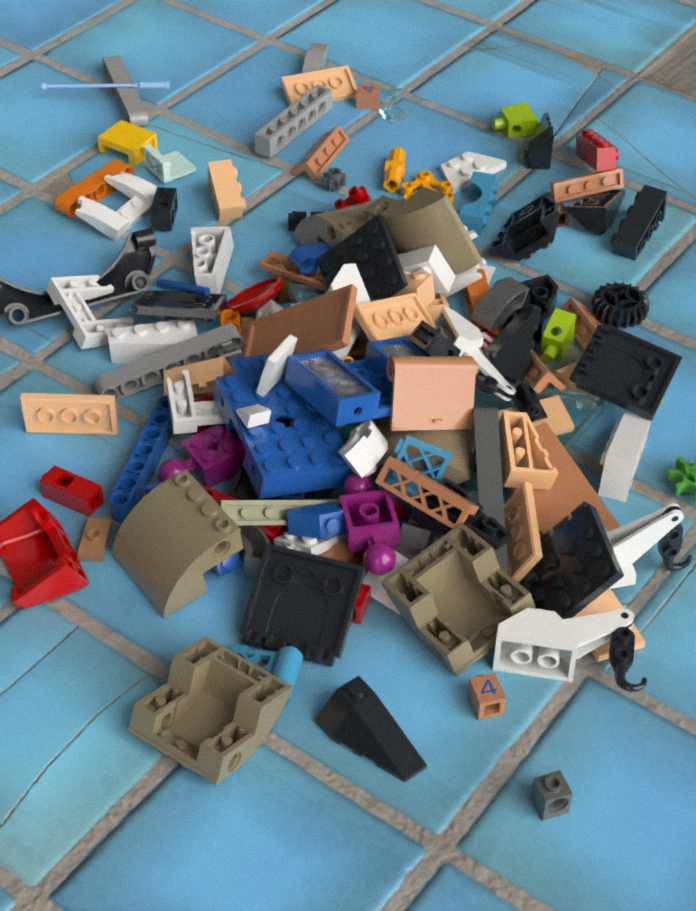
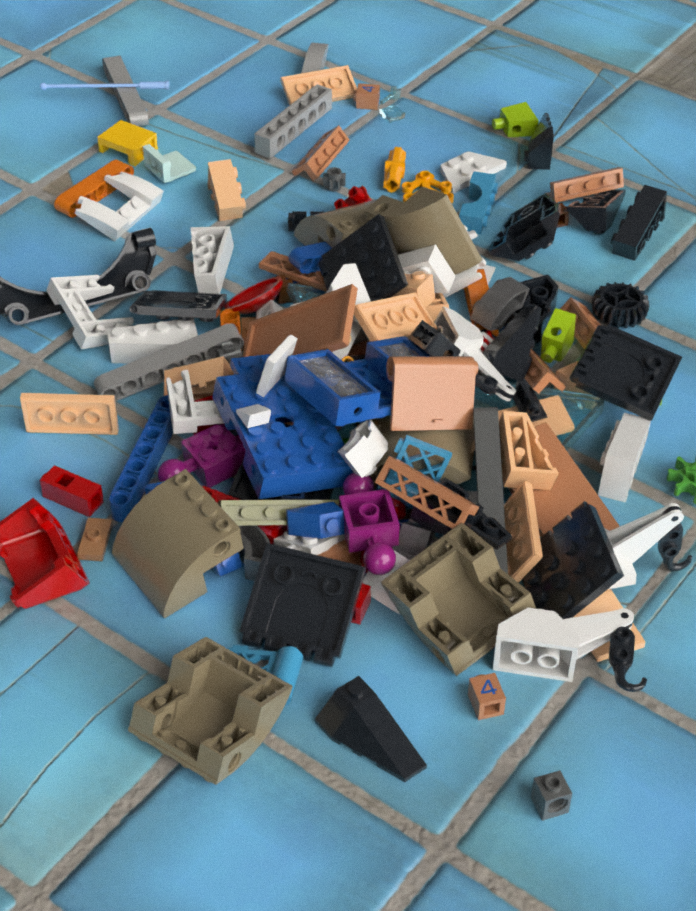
(164, 209): black brick -> none
(183, 286): blue bar -> none
(596, 150): red brick -> none

